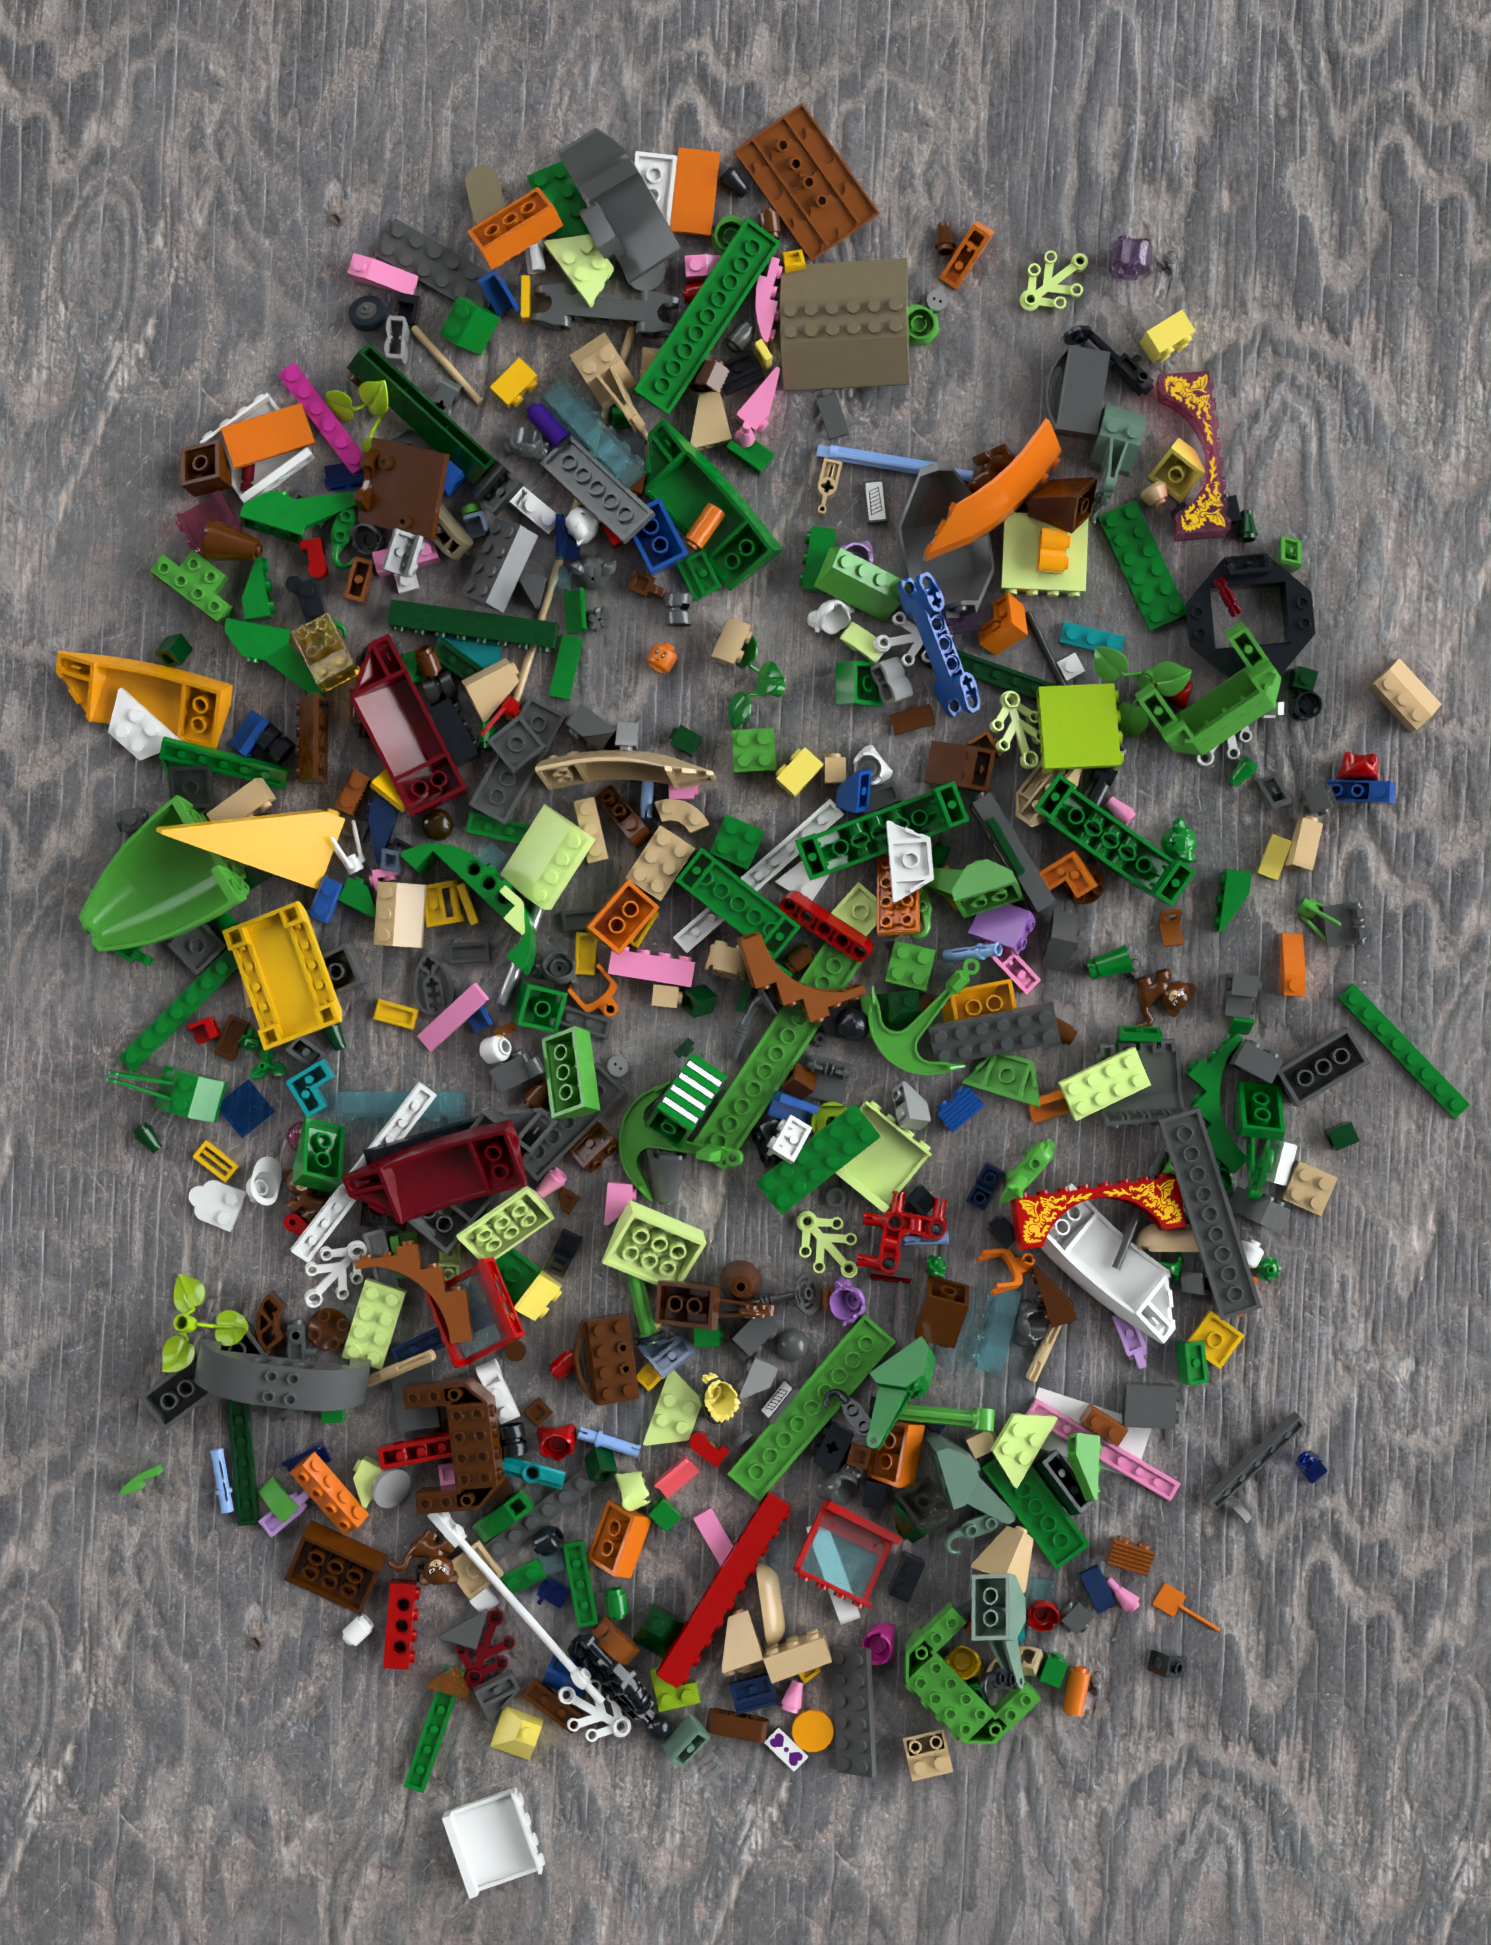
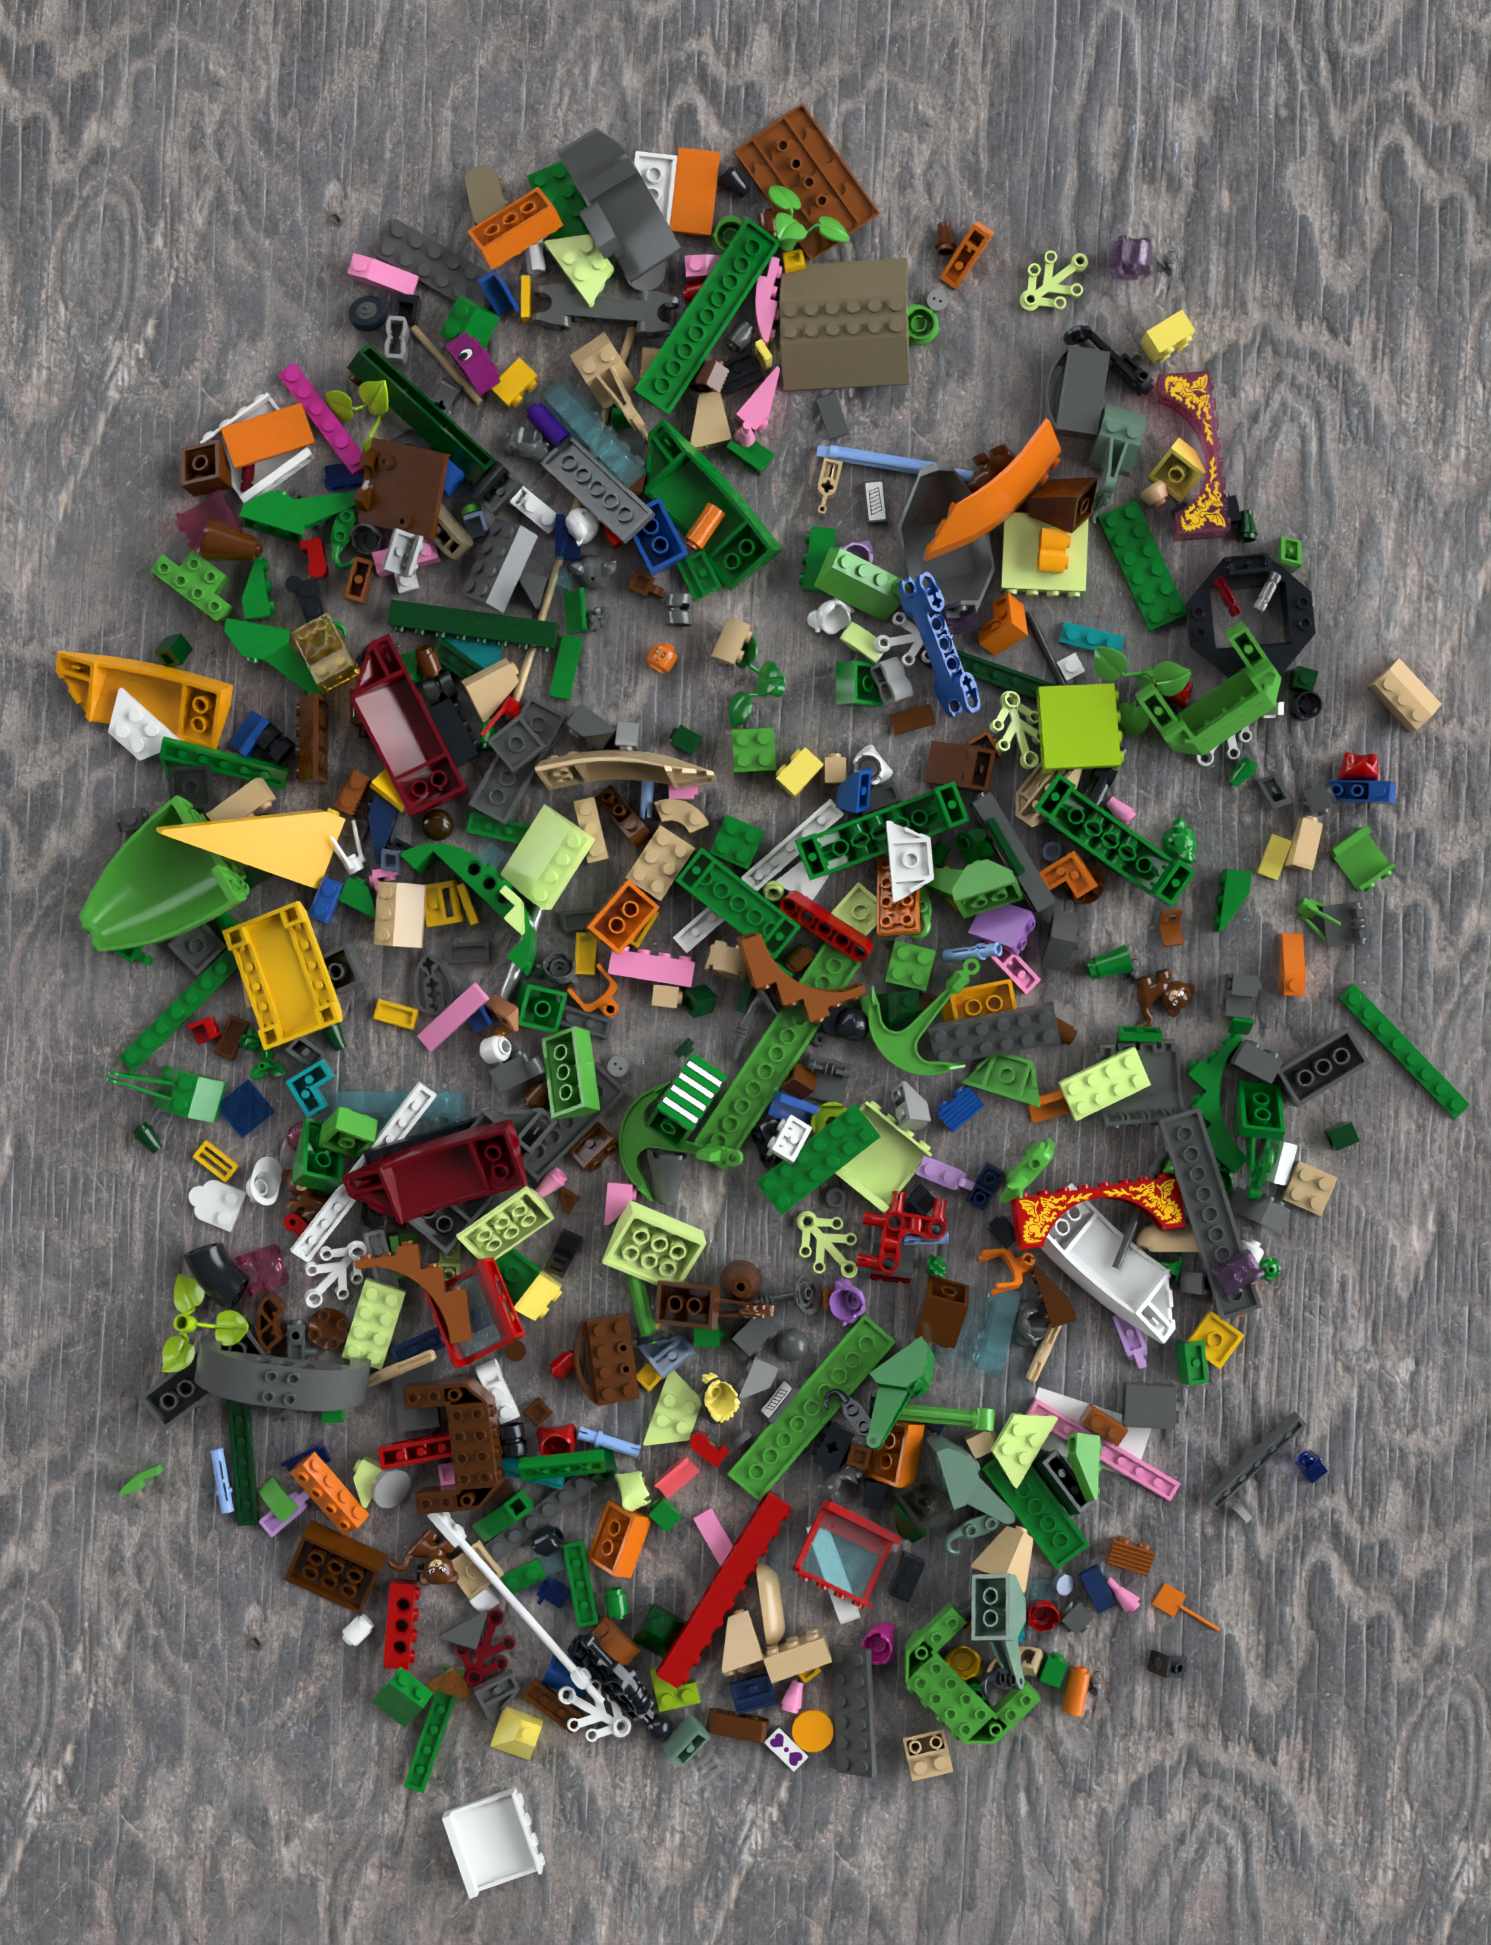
(217, 1274): none -> black brick
(269, 1269): none -> clear pink piece
(348, 1132): none -> bright green brick
(402, 1697): none -> green panel
(474, 362): none -> magenta brick
(503, 1012): none -> nougat slope
(562, 1465): none -> green fence
(773, 895): none -> yellowish green plate
(790, 231): none -> bright green plant
(943, 1174): none -> lavender hinge
(976, 847): none -> green plate
(1051, 851): none -> sand blue tile
(1063, 1584): none -> tile
(1238, 1272): none -> clear purple brick
(1267, 591): none -> light grey axle
(1361, 860): none -> bright green panel

